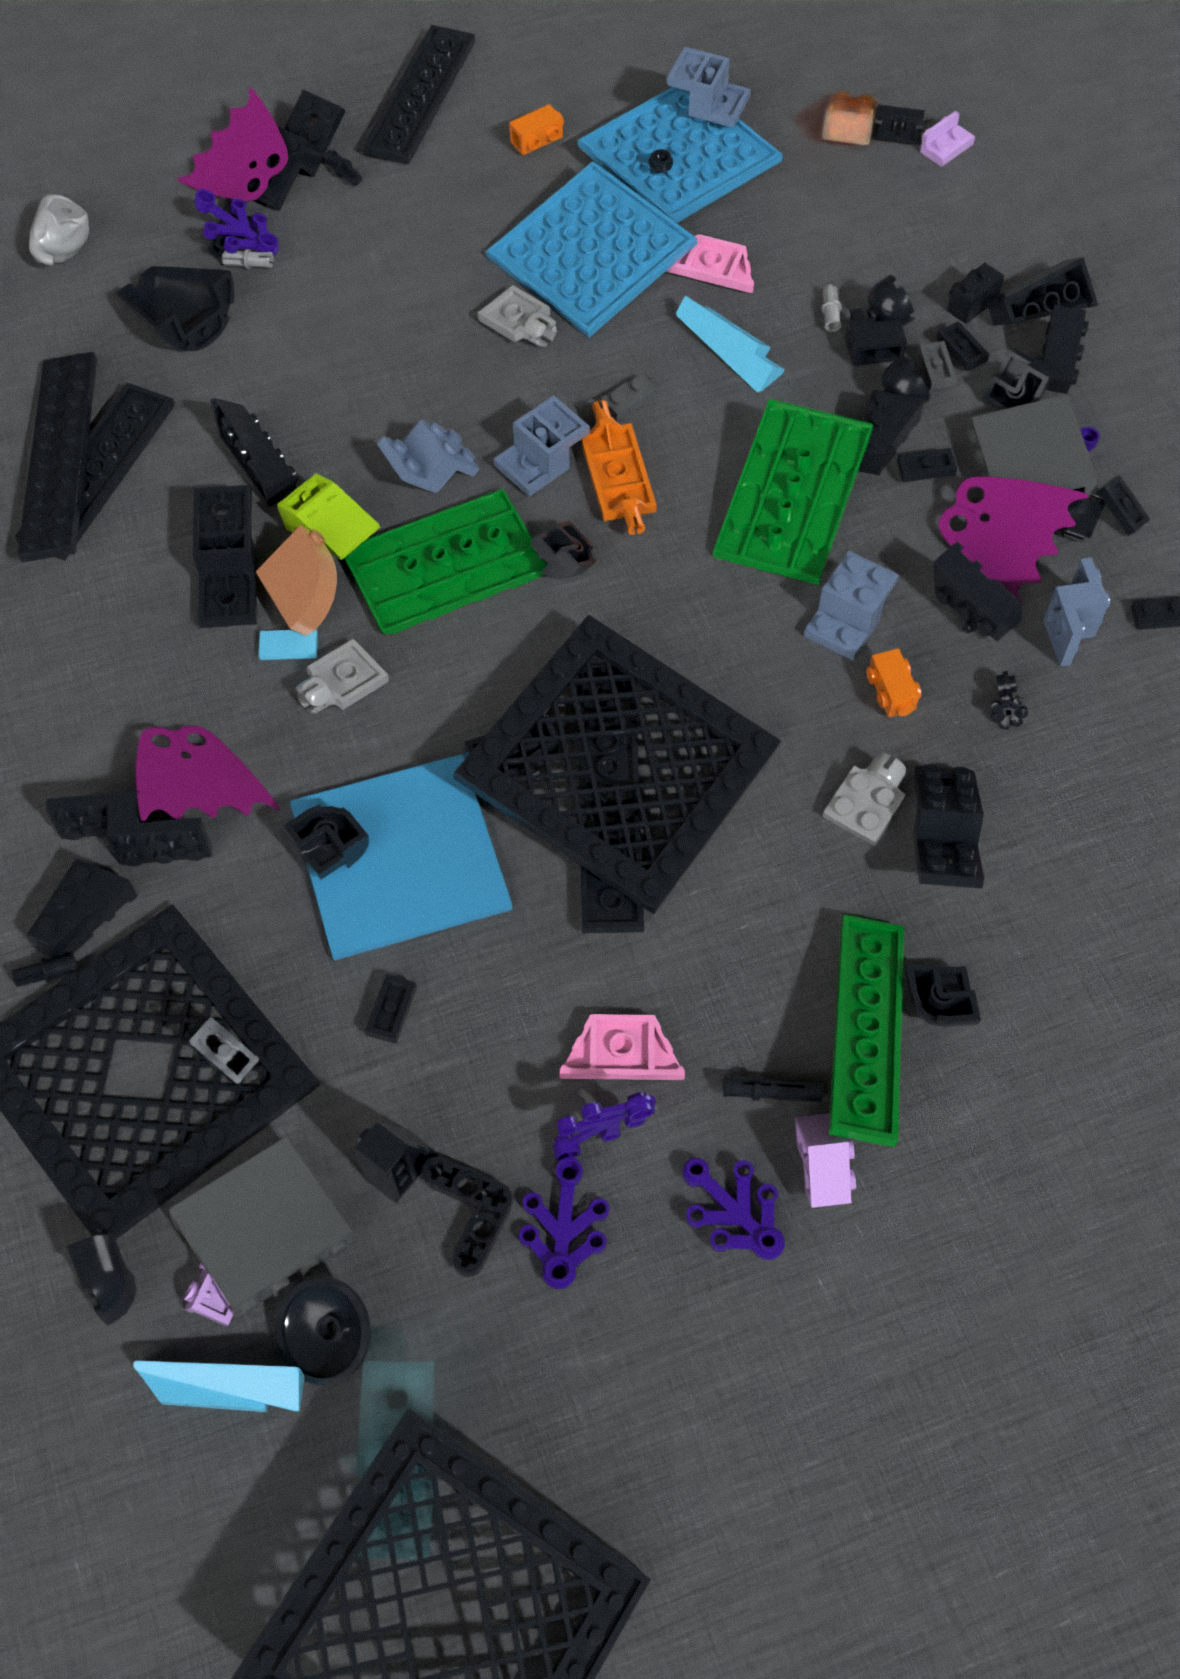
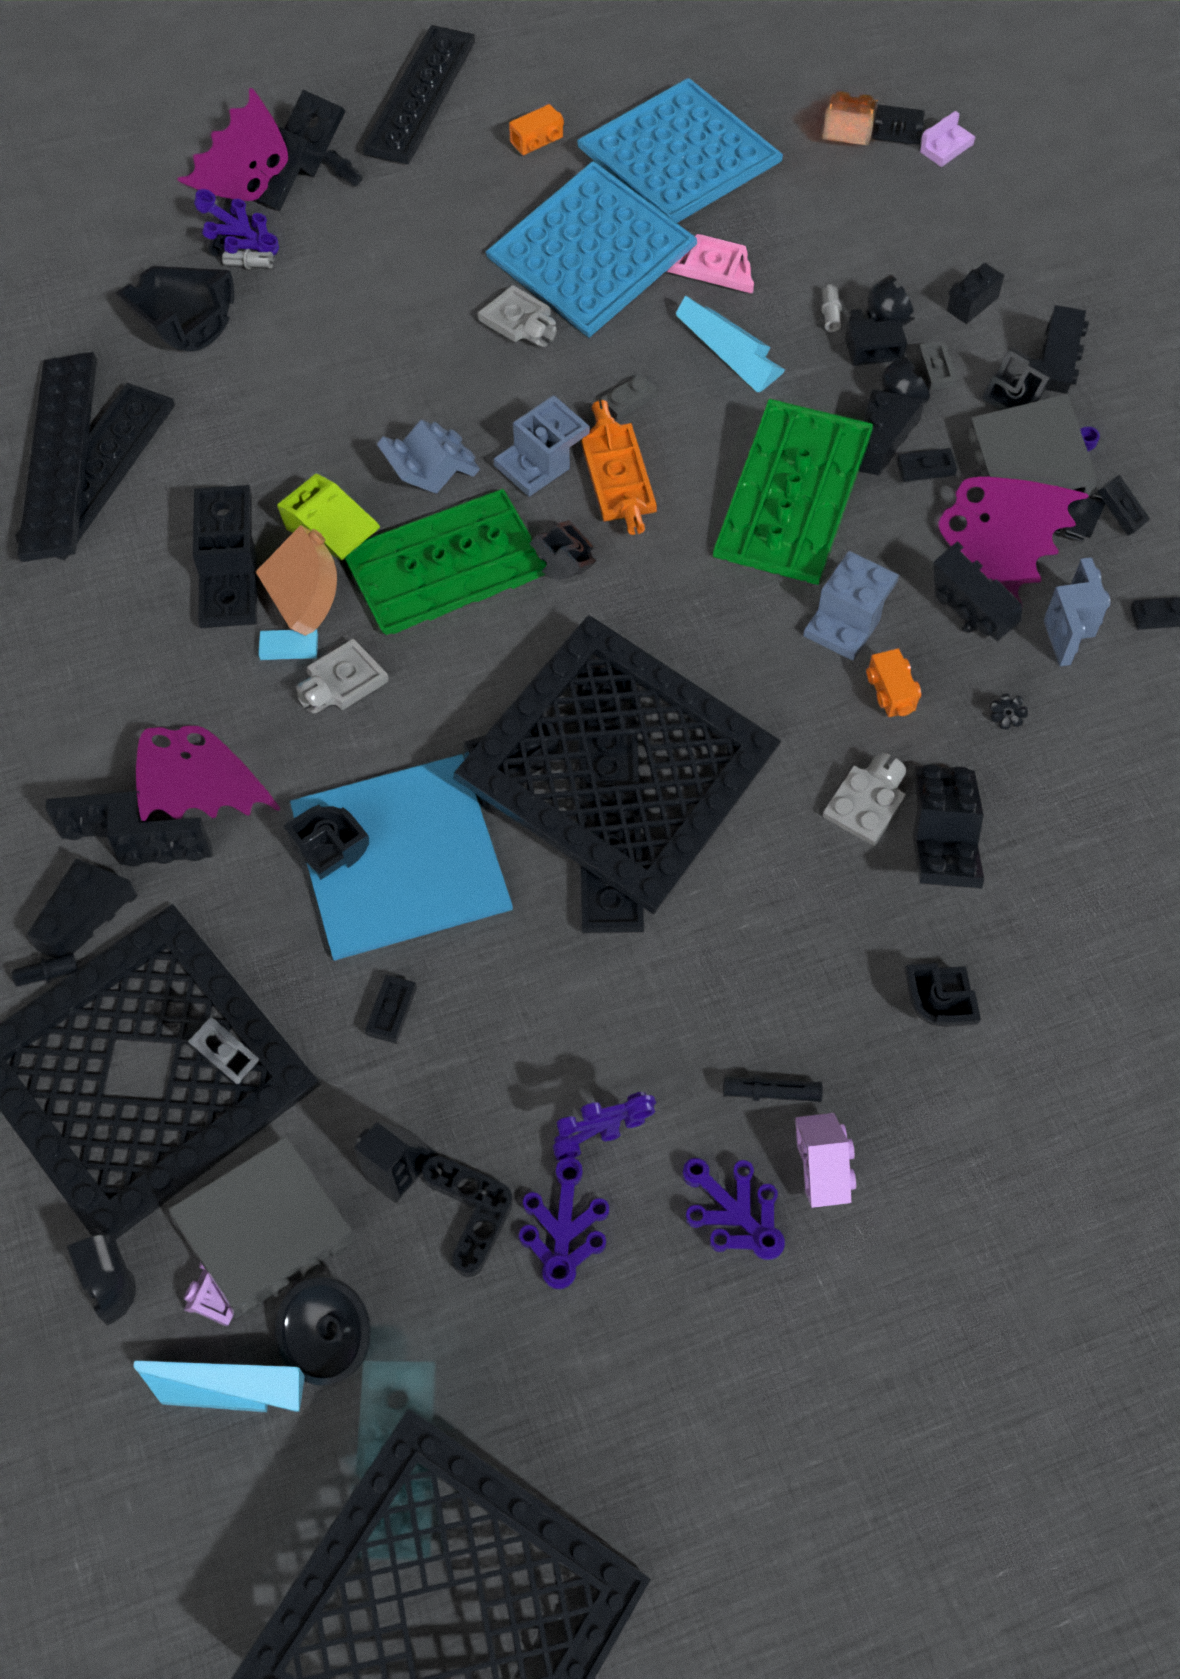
(58, 230): light grey piece -> none
(254, 451): black wedge -> none
(622, 1049): bright pink wing -> none
(660, 161): black plate -> none
(707, 80): sand blue bracket -> none
(867, 1032): green plate -> none
(963, 346): black plate -> none
(1006, 684): black plate -> none
(1061, 285): black wedge -> none

